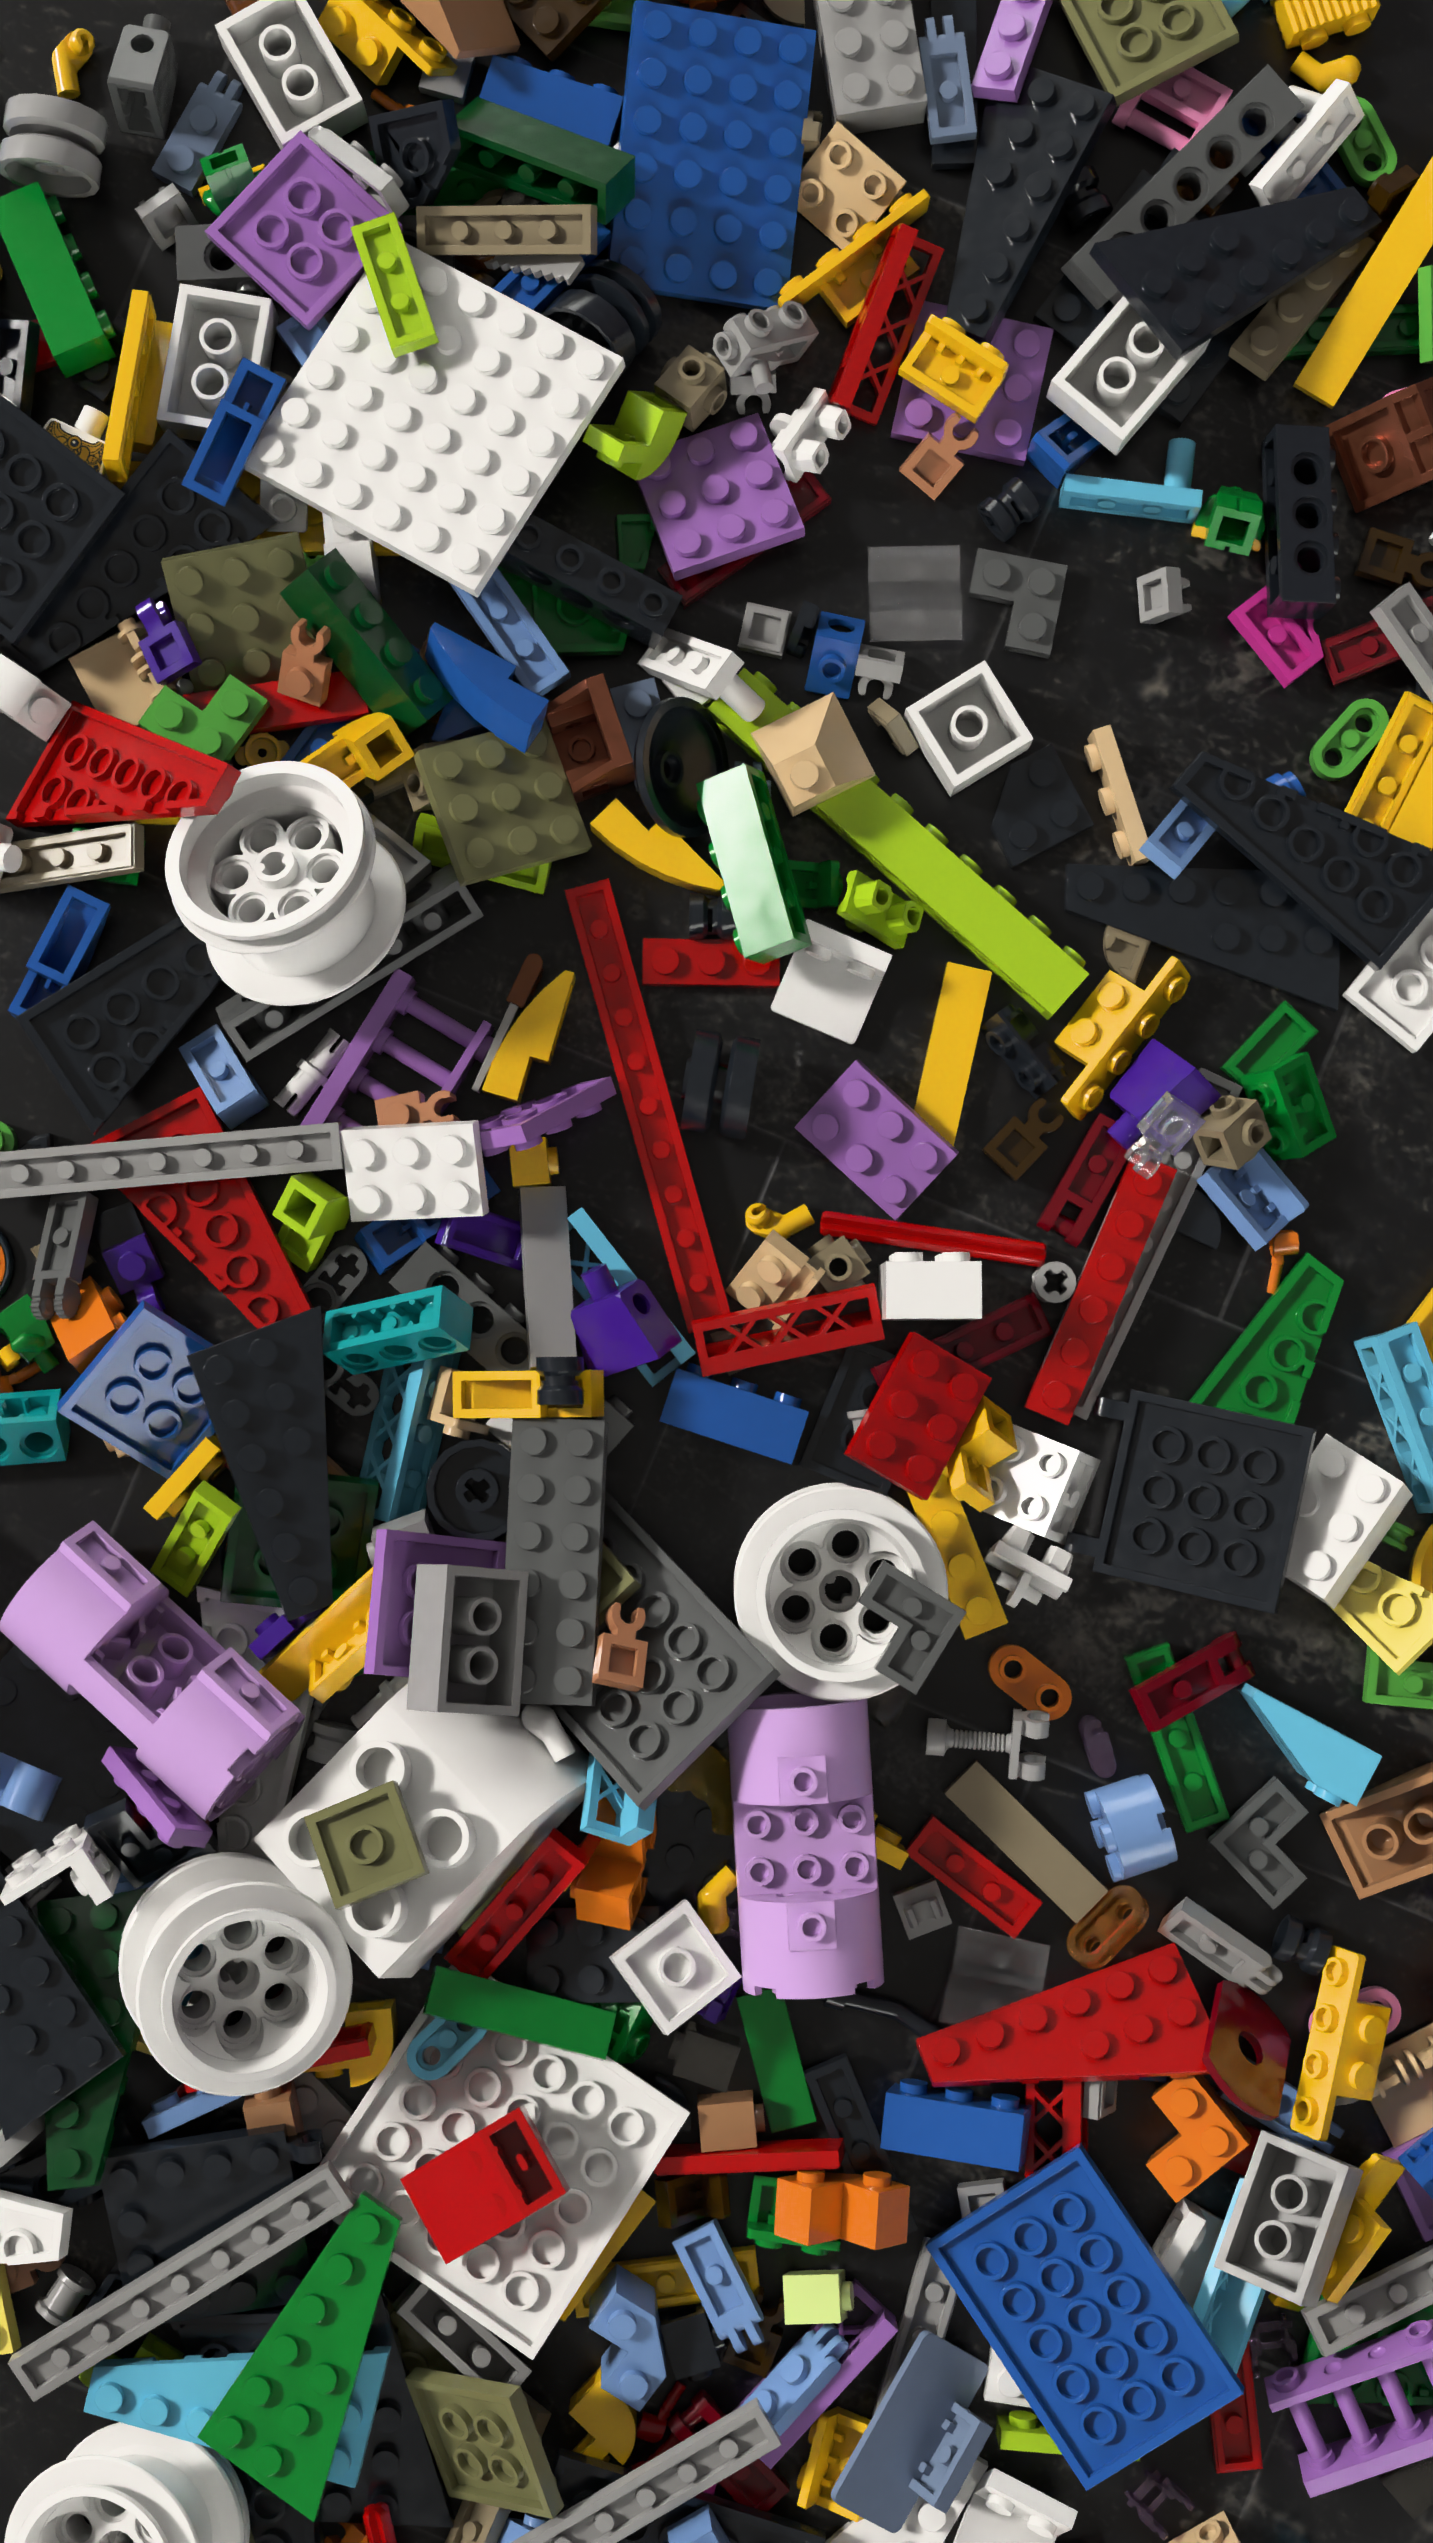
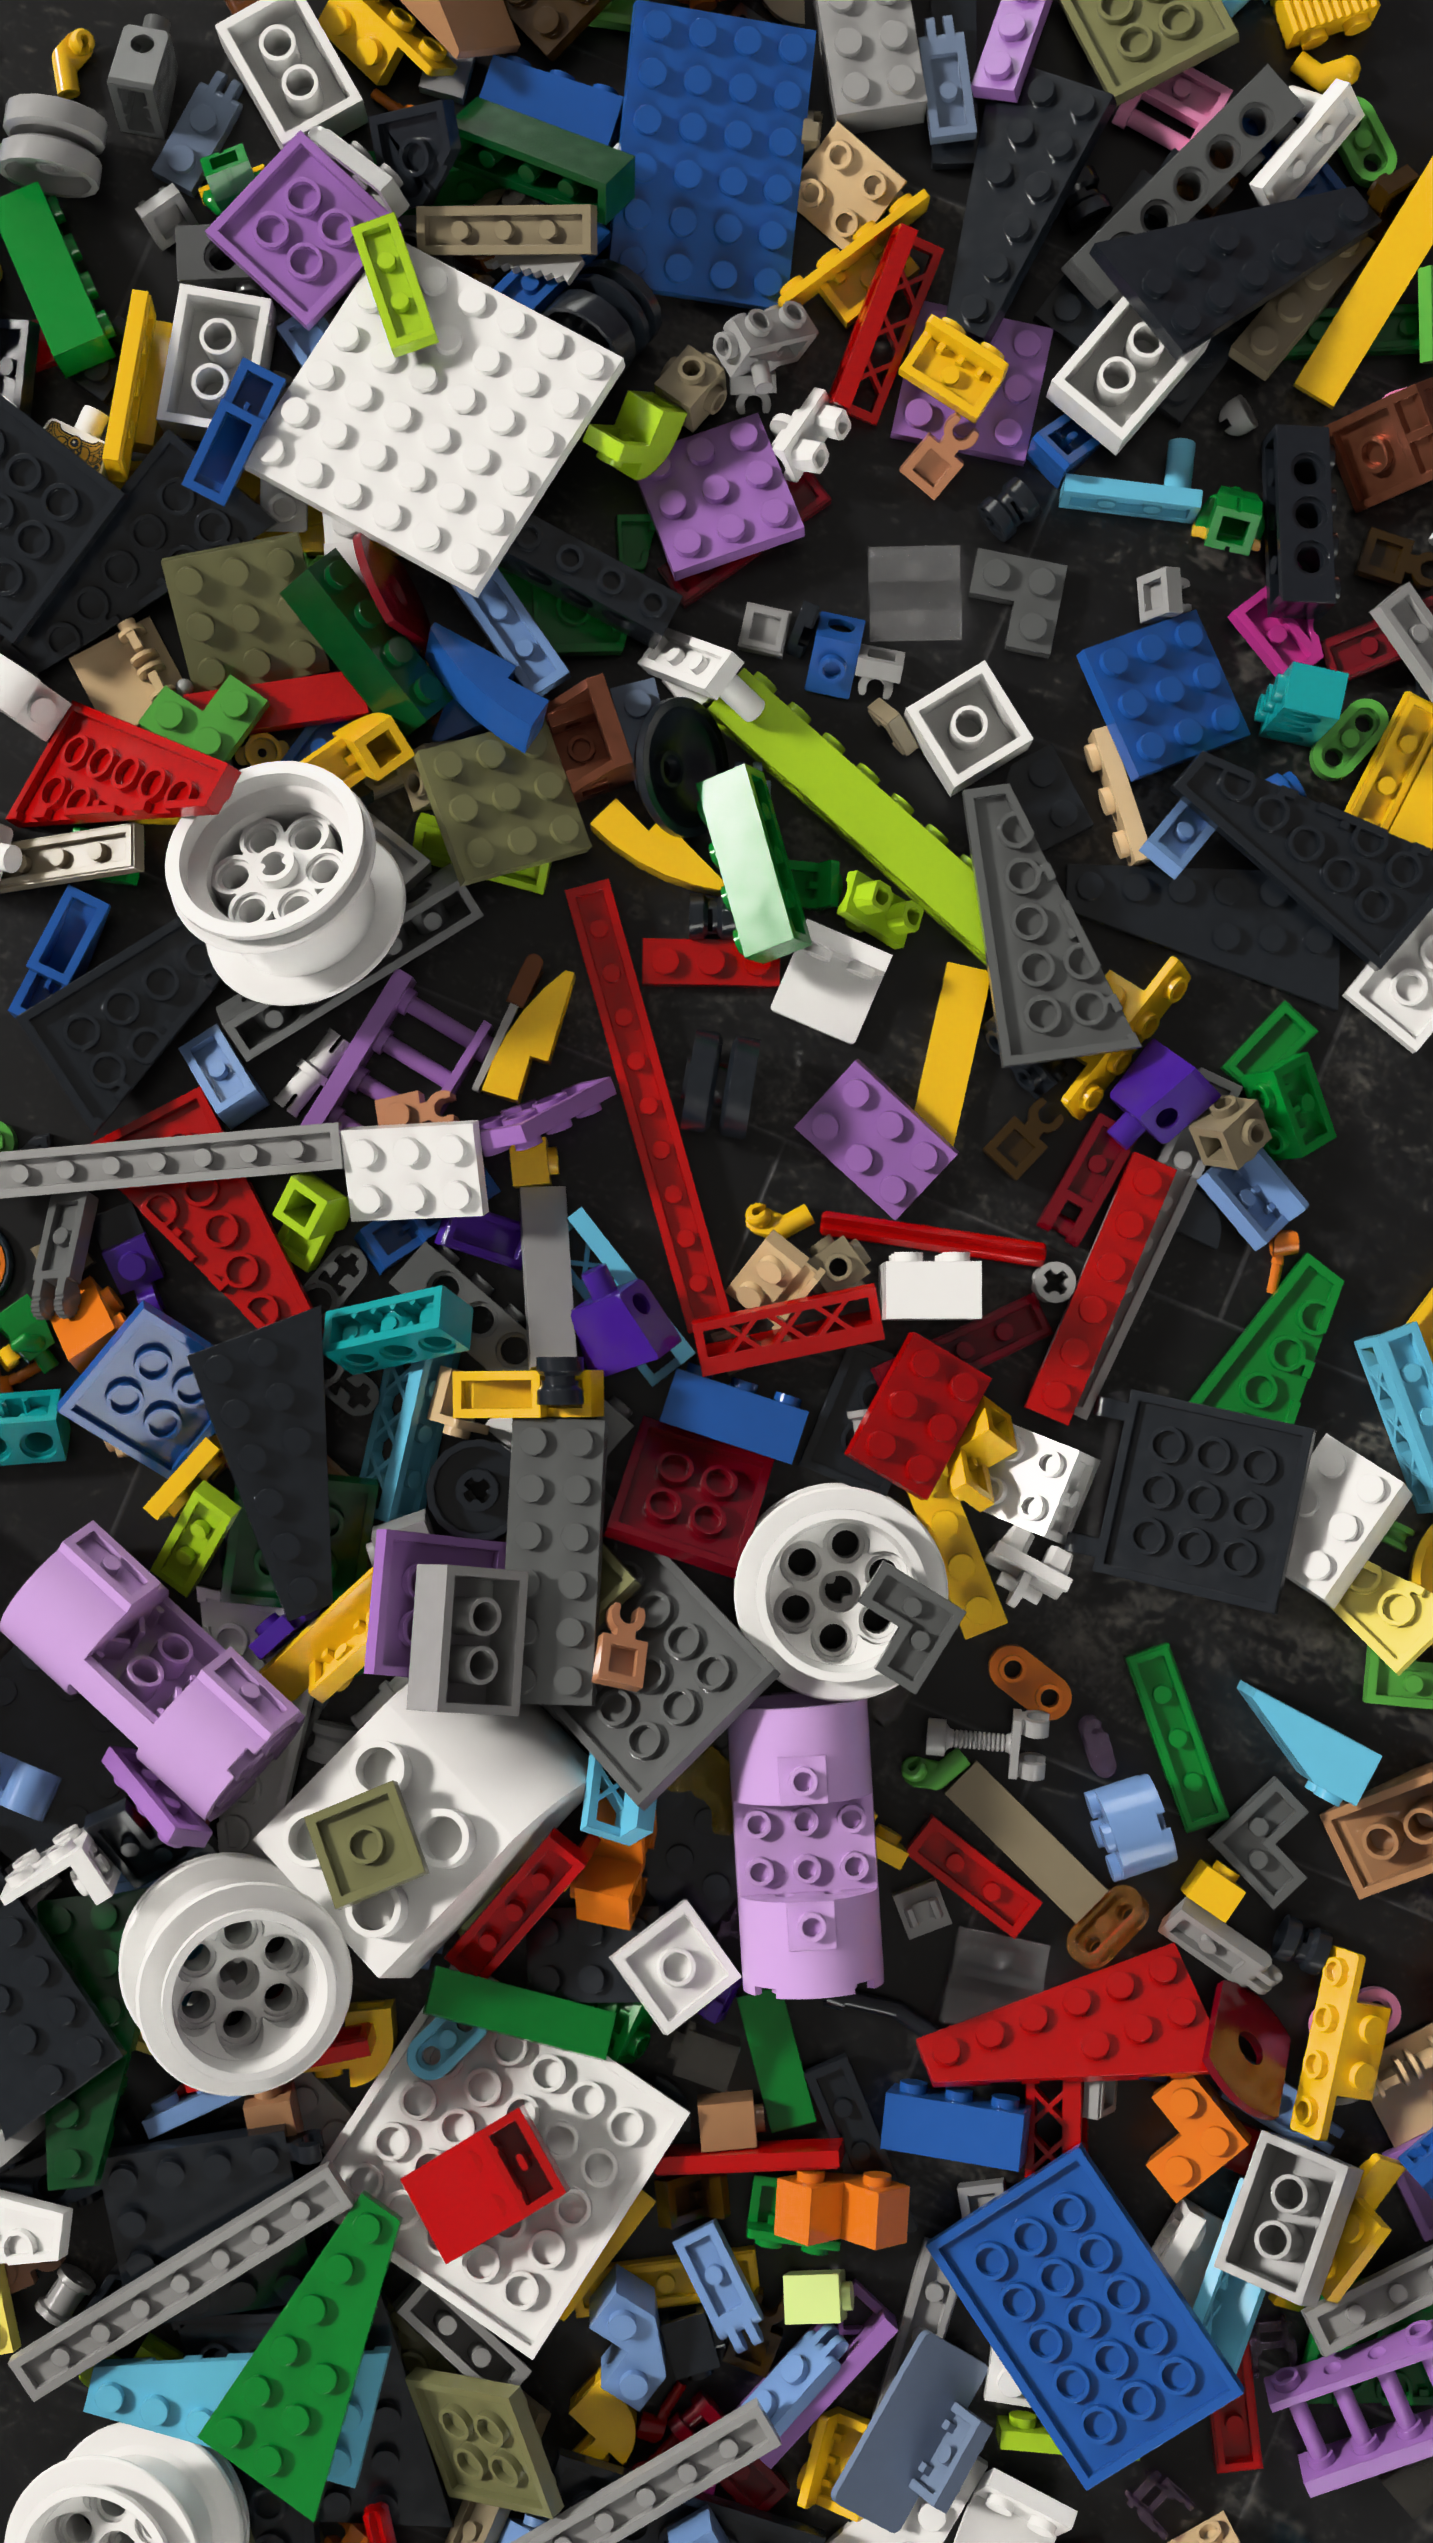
(168, 646): dark purple plate -> none
(303, 669): nougat plate -> none
(392, 590): none -> dark red piece
(545, 1725): white arm -> none
(689, 1497): none -> dark red plate
(712, 1900): yellow arm -> none
(813, 754): tan slope -> none
(934, 1774): none -> bright green arm
(1039, 962): none -> dark grey wing
(1124, 952): dark tan tile -> none
(1163, 695): none -> blue plate
(1163, 1128): clear plate -> none
(1191, 1682): dark red plate -> none
(1214, 1888): none -> yellow plate
(1239, 415): none -> light grey hinge
(1301, 704): none -> teal brick

